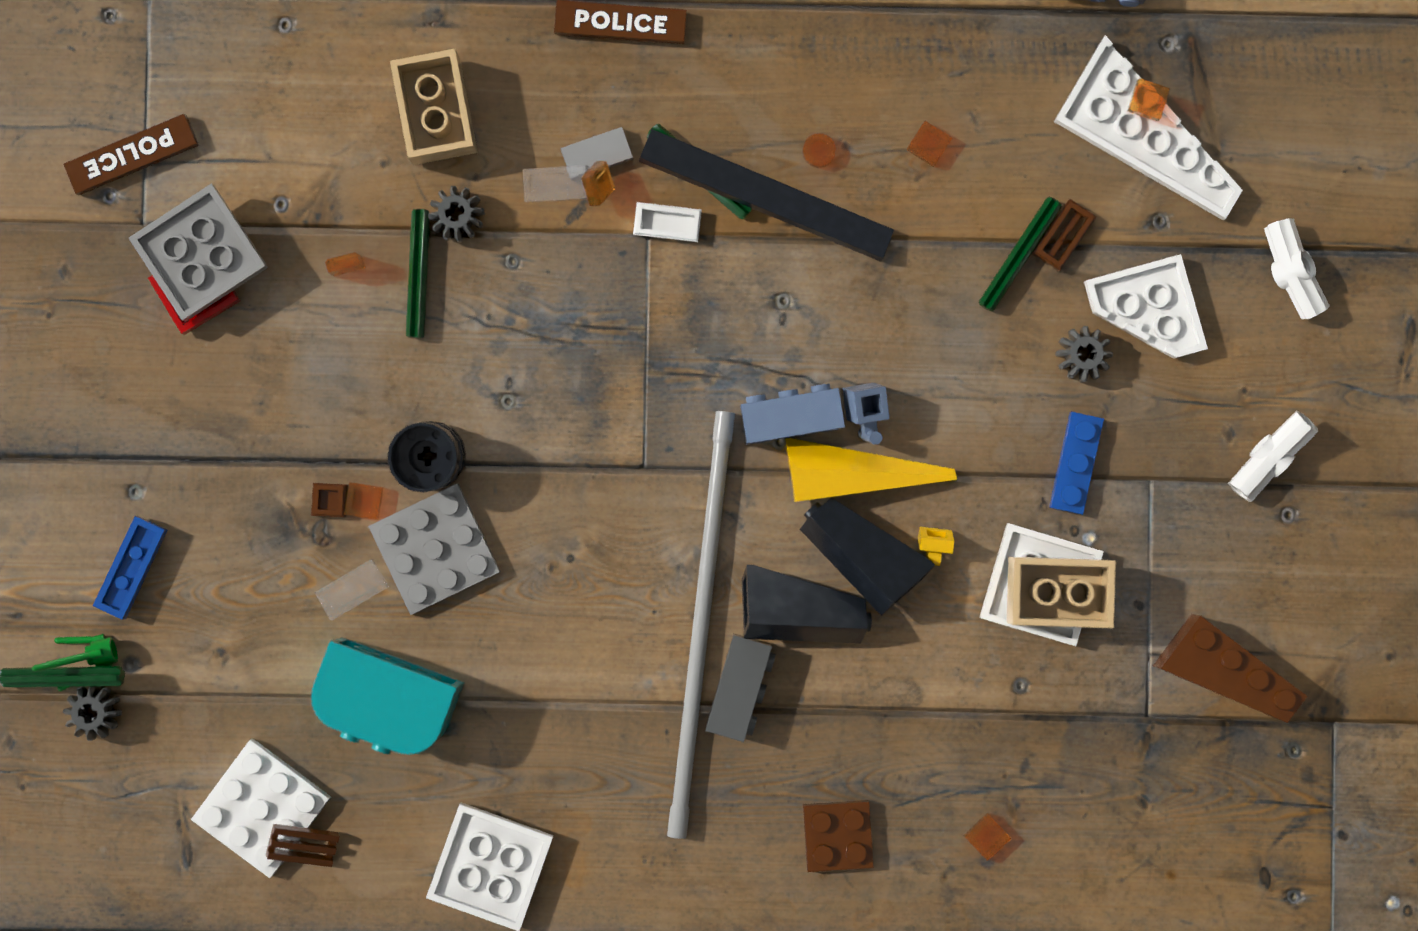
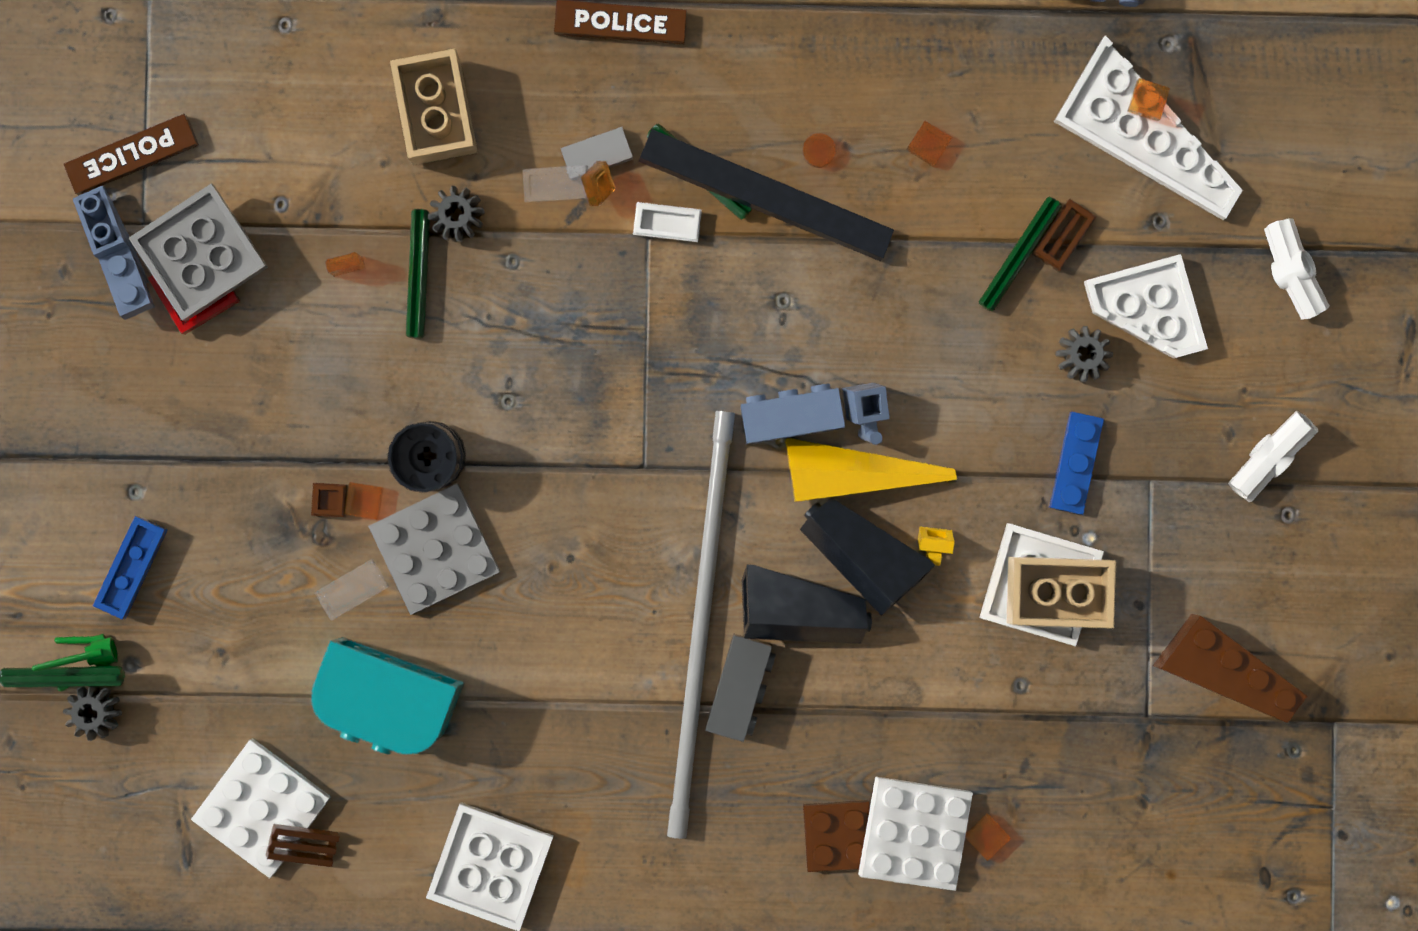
(115, 252): none -> sand blue slope
(915, 833): none -> white plate

